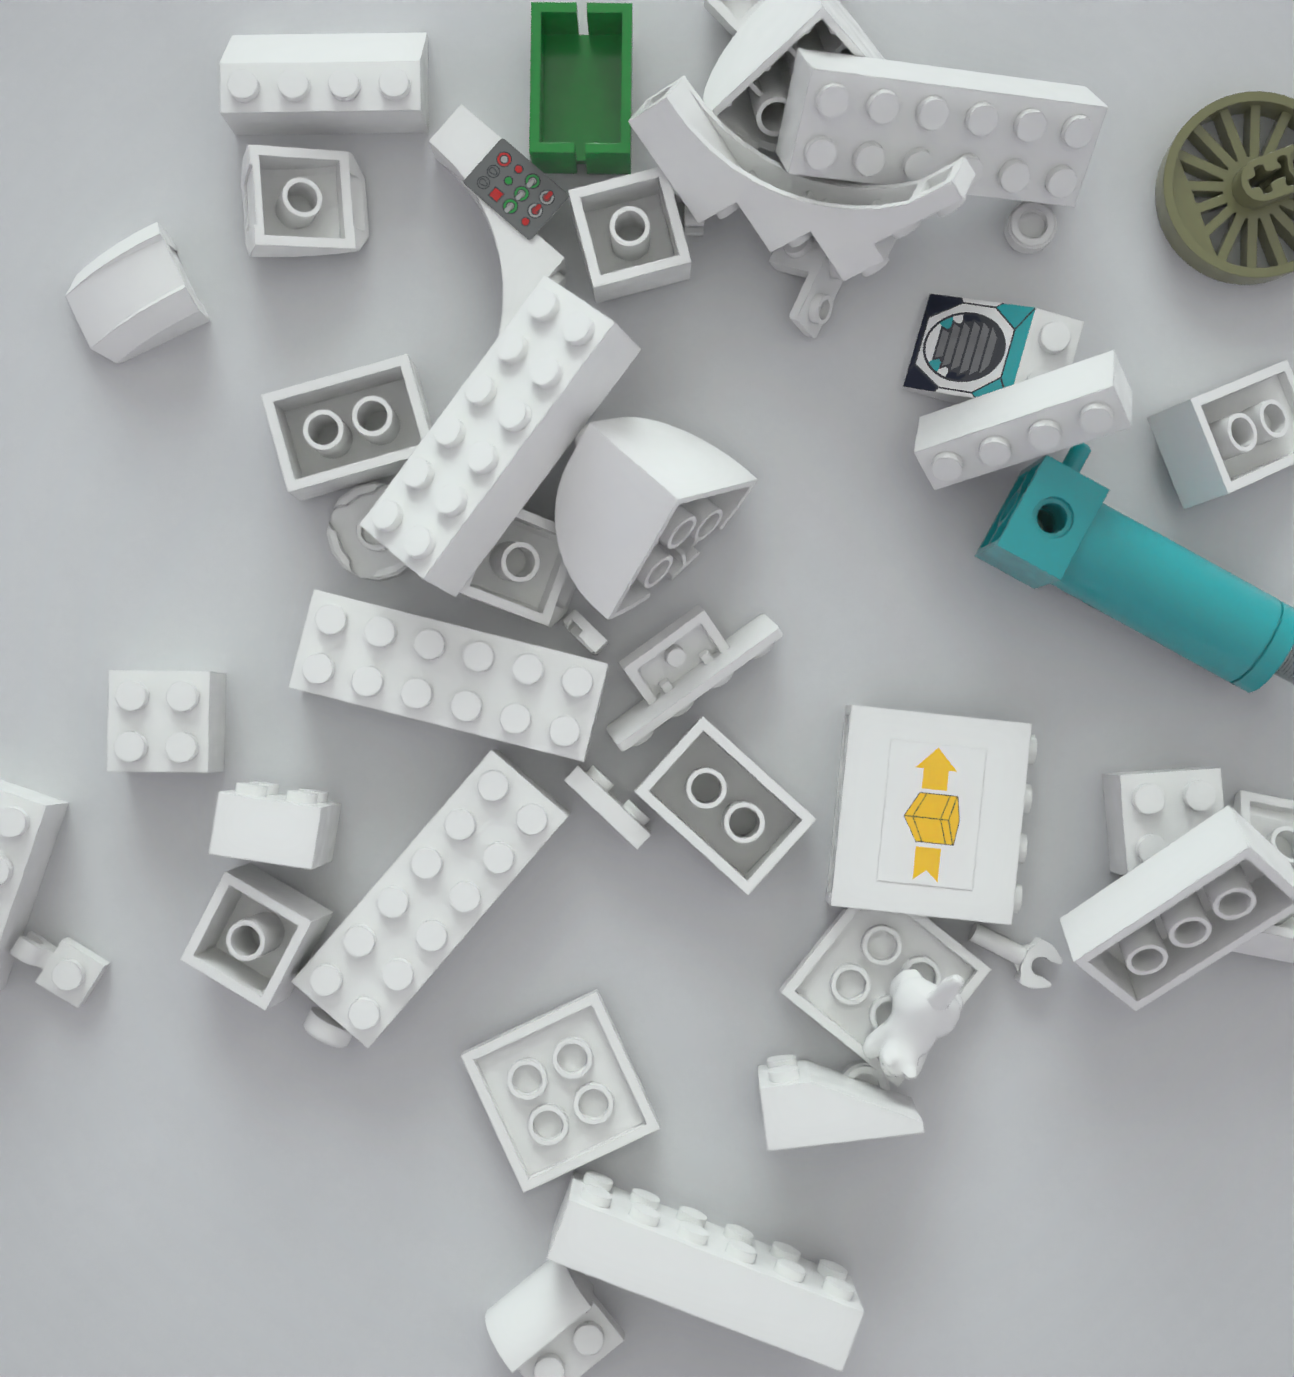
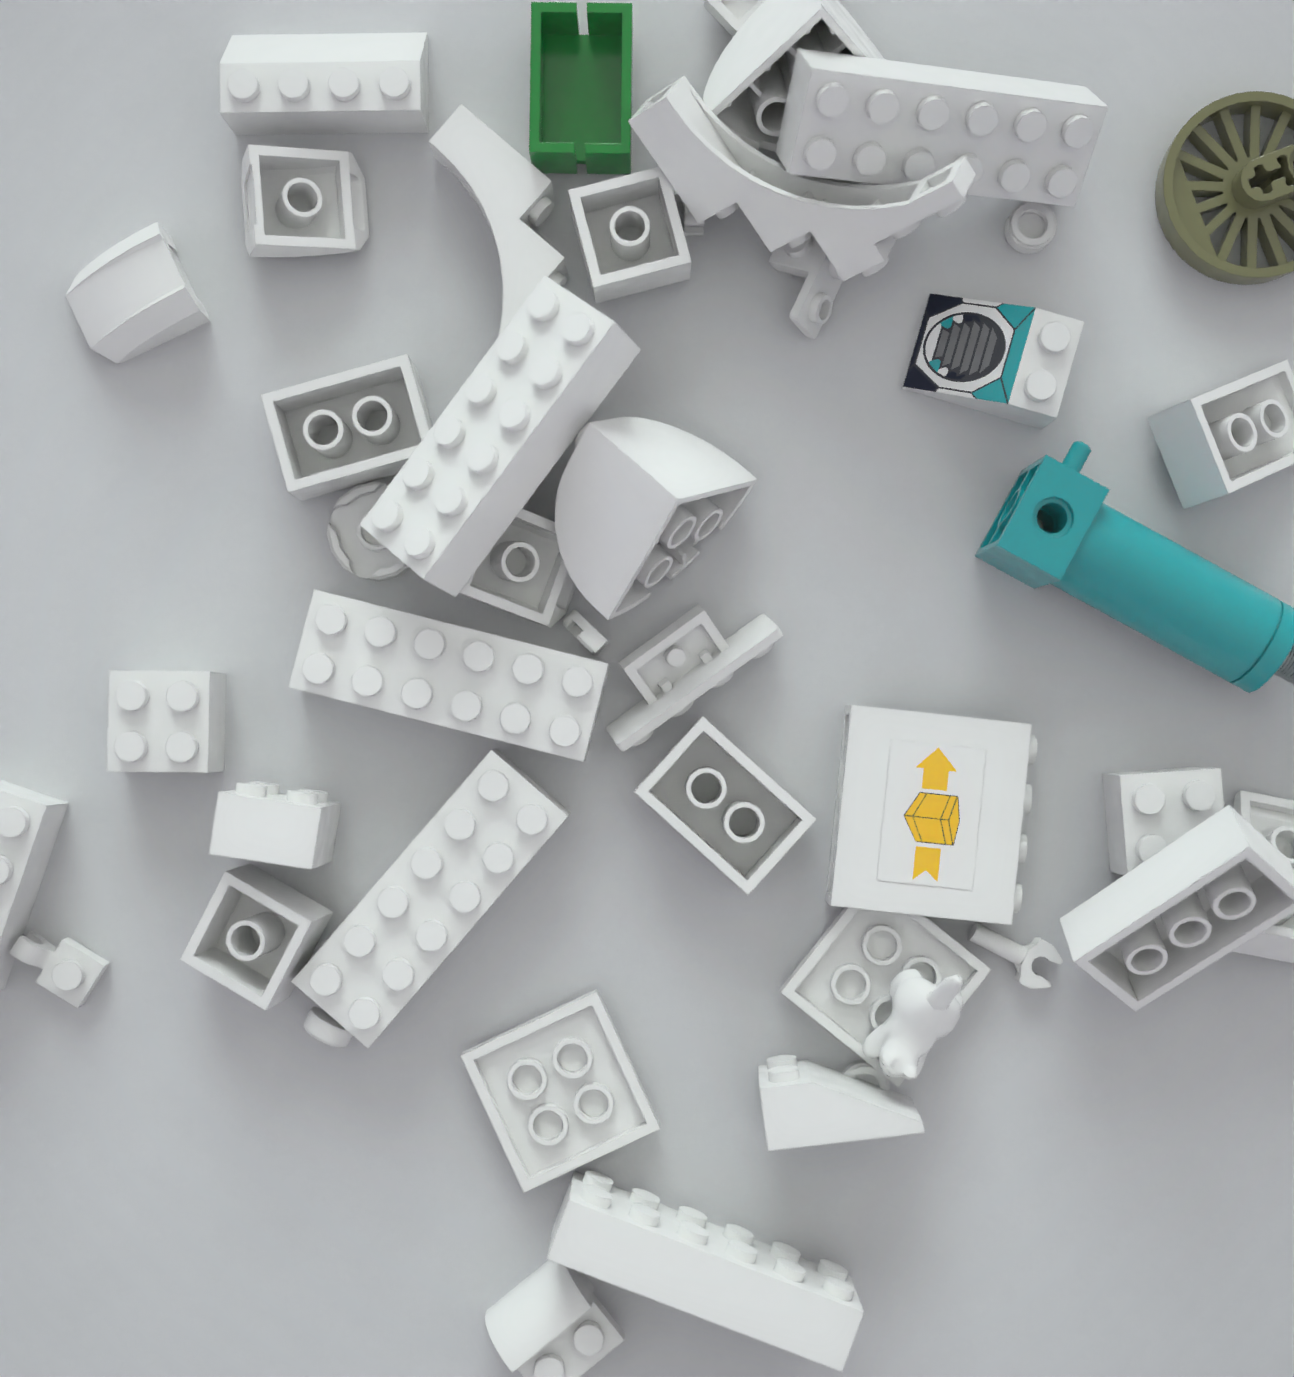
(516, 189): dark grey sticker -> none
(626, 818): white plate -> none
(1024, 421): white brick -> none

